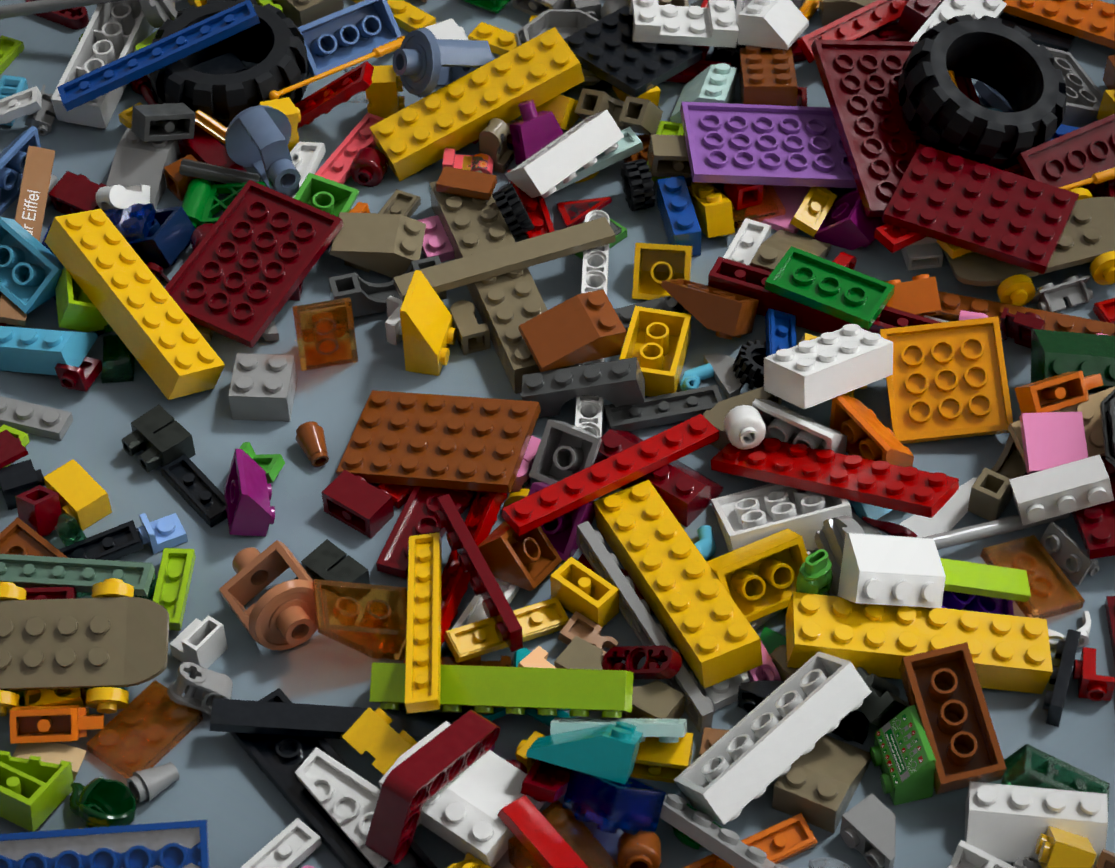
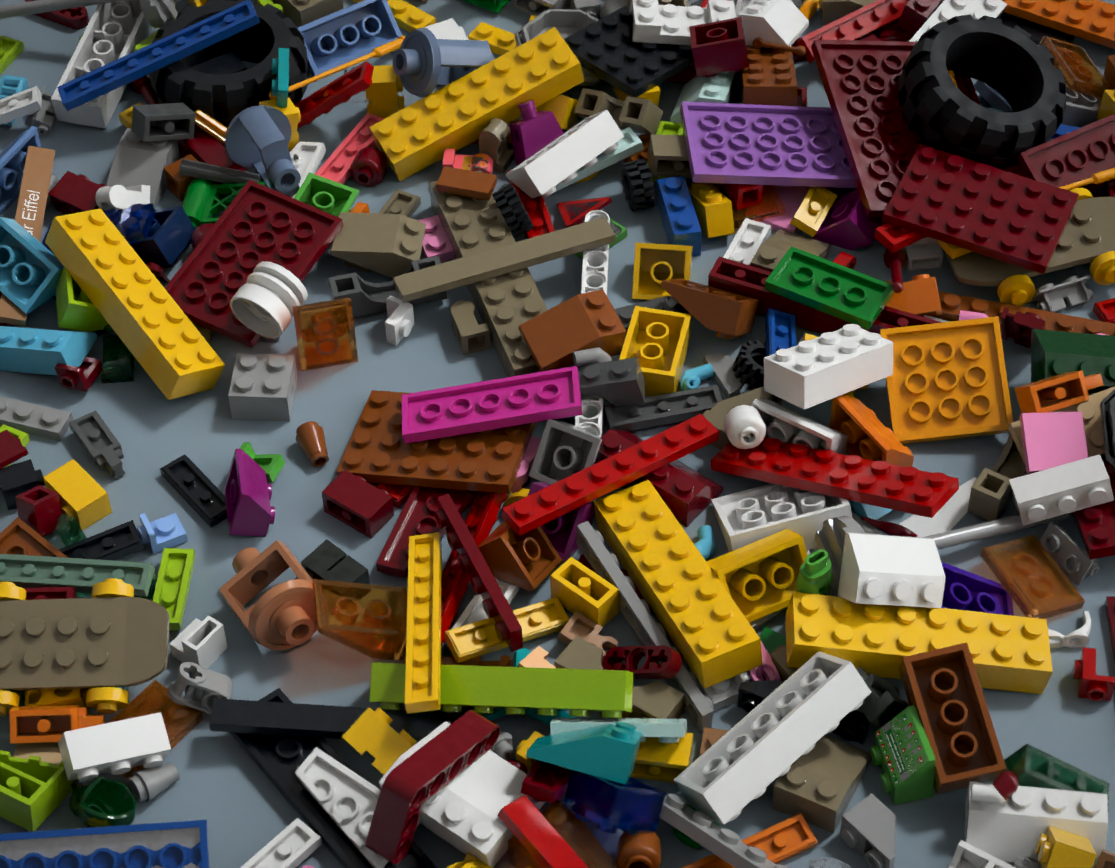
(99, 442): none -> dark grey hinge
(114, 747): none -> white brick
(159, 438): pearl dark grey hips -> none
(268, 299): none -> white wheel
(280, 86): none -> teal plate
(425, 328): yellow slope -> none
(491, 404): none -> dark pink plate
(503, 746): none -> light grey arm
(590, 356): none -> light grey arm
(719, 47): none -> dark red brick
(758, 43): none -> dark orange hinge
(895, 262): none -> dark red piece
(986, 580): lime tile -> none
(998, 791): none -> arm
(1060, 677): black plate -> none
(1077, 67): none -> clear orange tile

